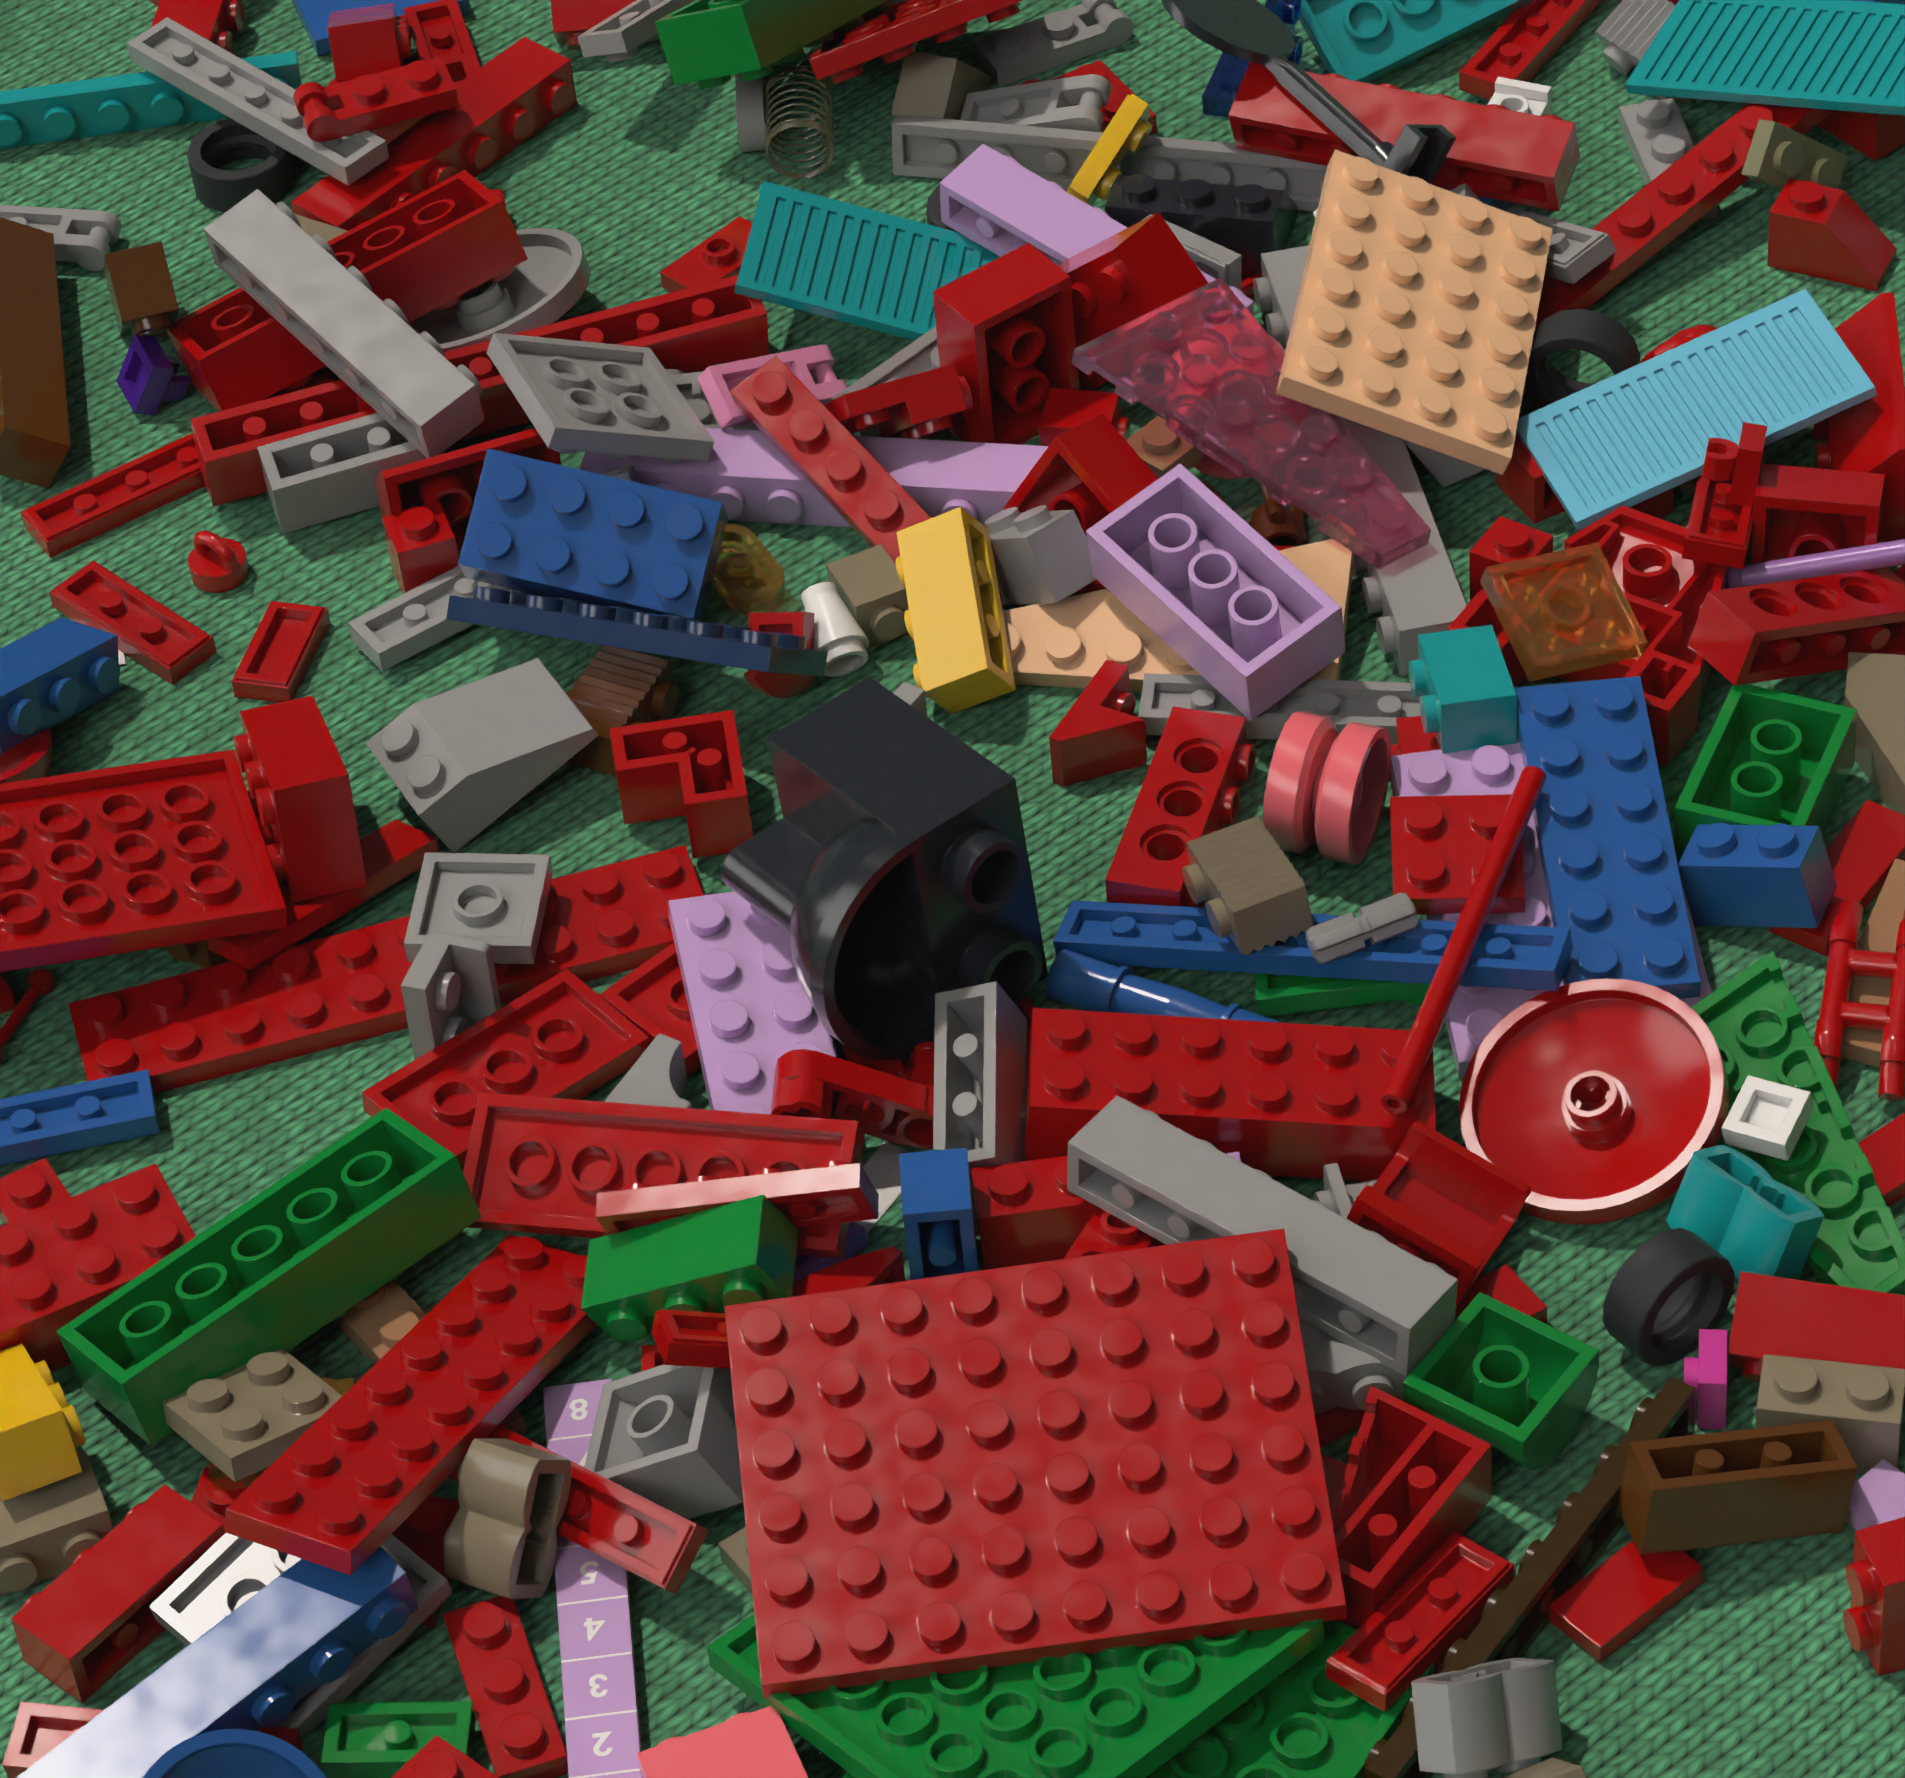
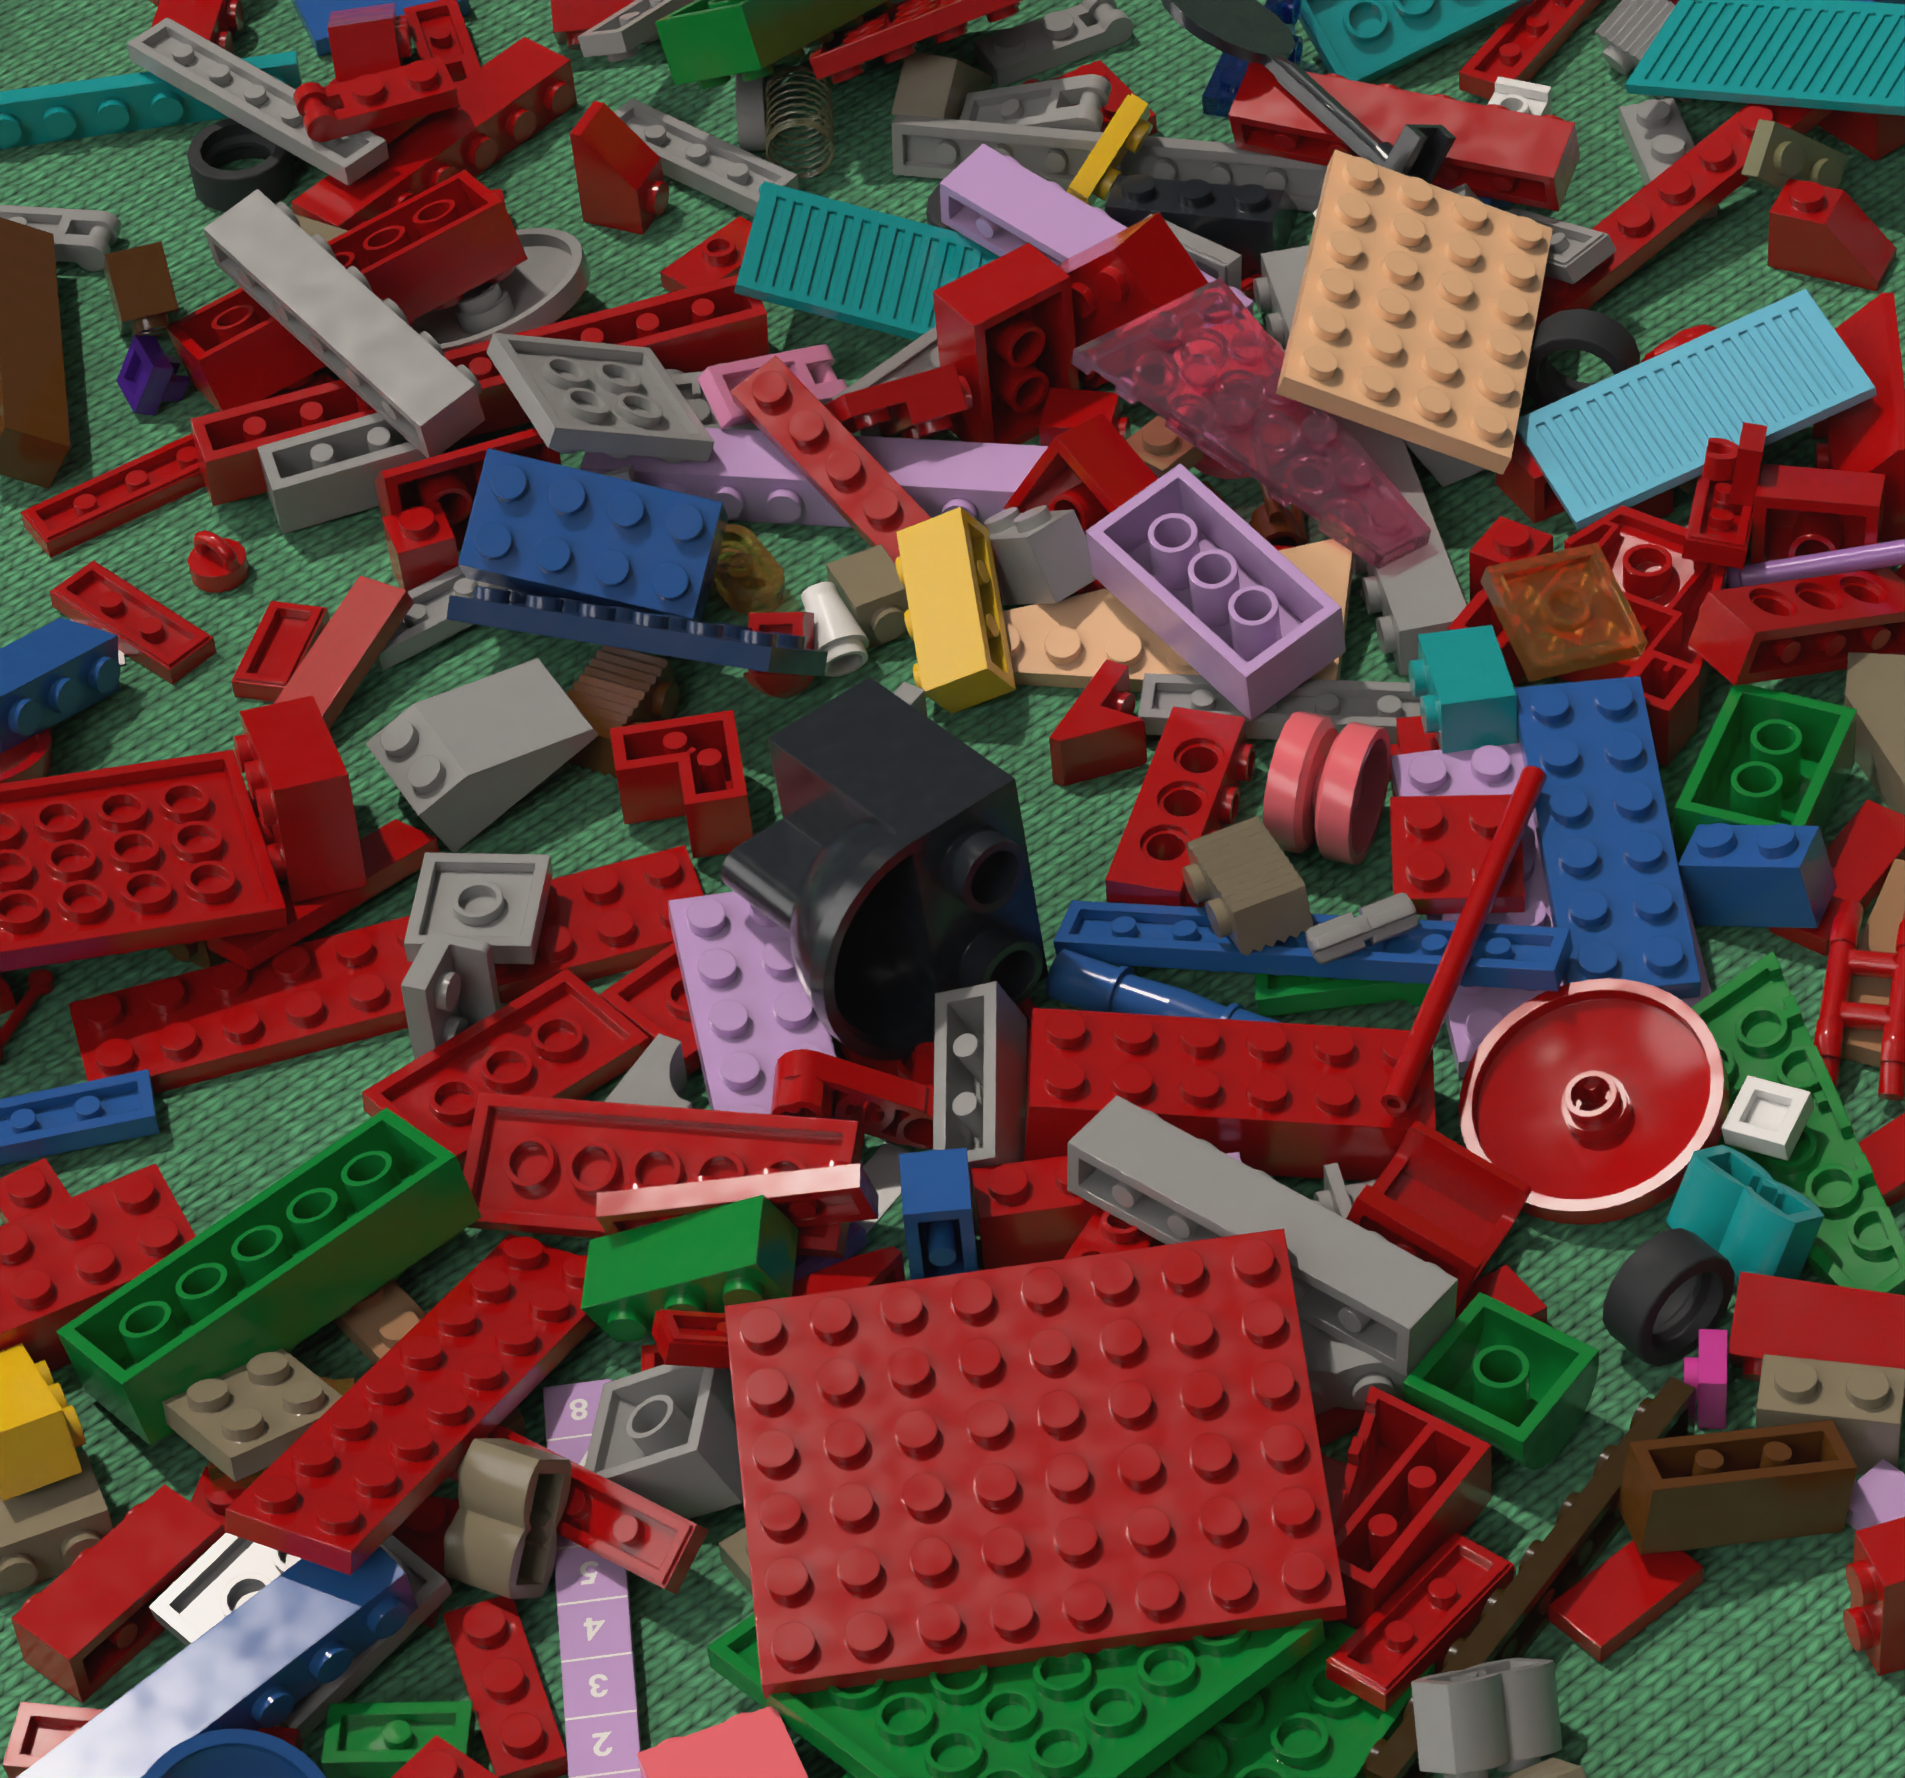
(348, 646): none -> red tile
(616, 173): none -> red slope
(704, 159): none -> light grey plate

